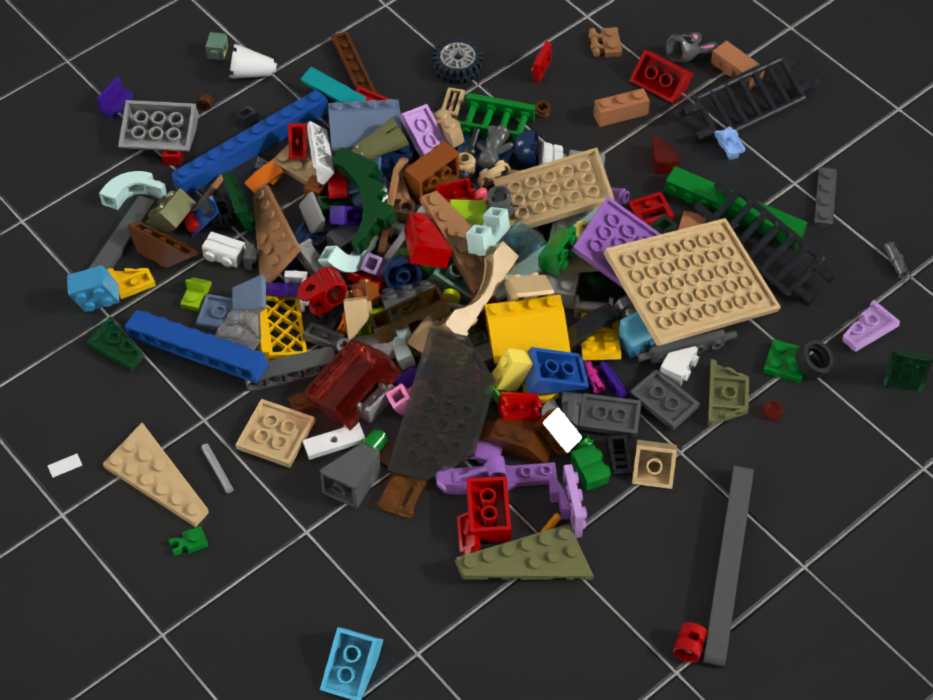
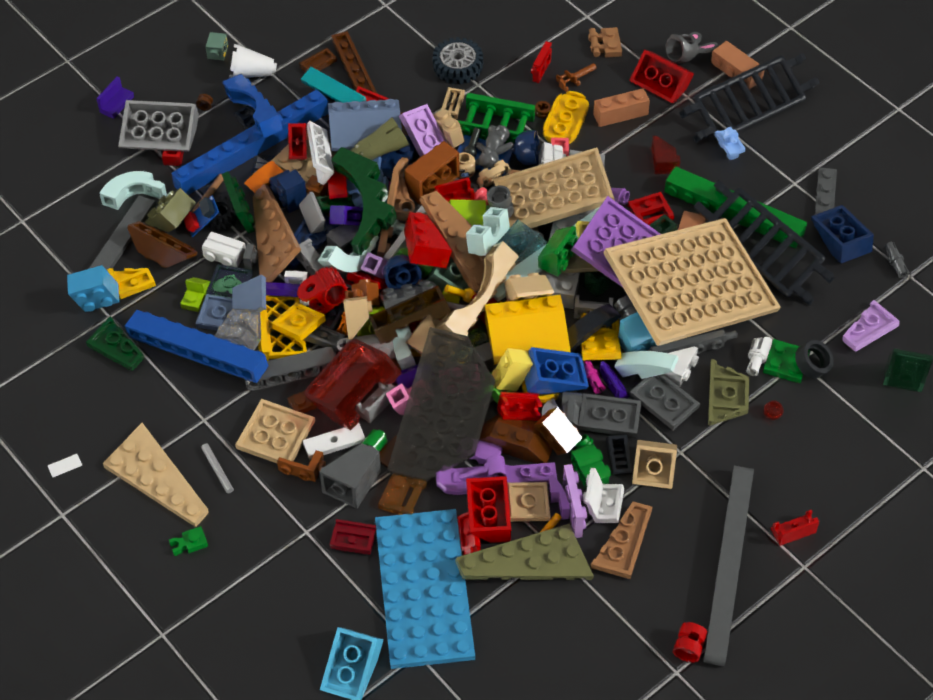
(226, 278): none -> tile
(265, 116): none -> blue arch
(289, 189): none -> dark blue brick
(298, 321): none -> yellow plate
(302, 471): none -> dark orange bracket
(319, 60): none -> reddish brown tile
(353, 537): none -> dark red plate
(424, 589): none -> dark azure plate
(465, 294): none -> yellow bar
(528, 501): none -> tan plate
(564, 142): none -> coral plate
(566, 116): none -> yellow tile
(574, 76): none -> dark orange piece
(602, 499): none -> white bracket
(623, 546): none -> medium nougat wing
(645, 363): none -> light aqua slope
(758, 354): none -> white arm
(795, 528): none -> red hinge
(843, 233): none -> dark blue slope

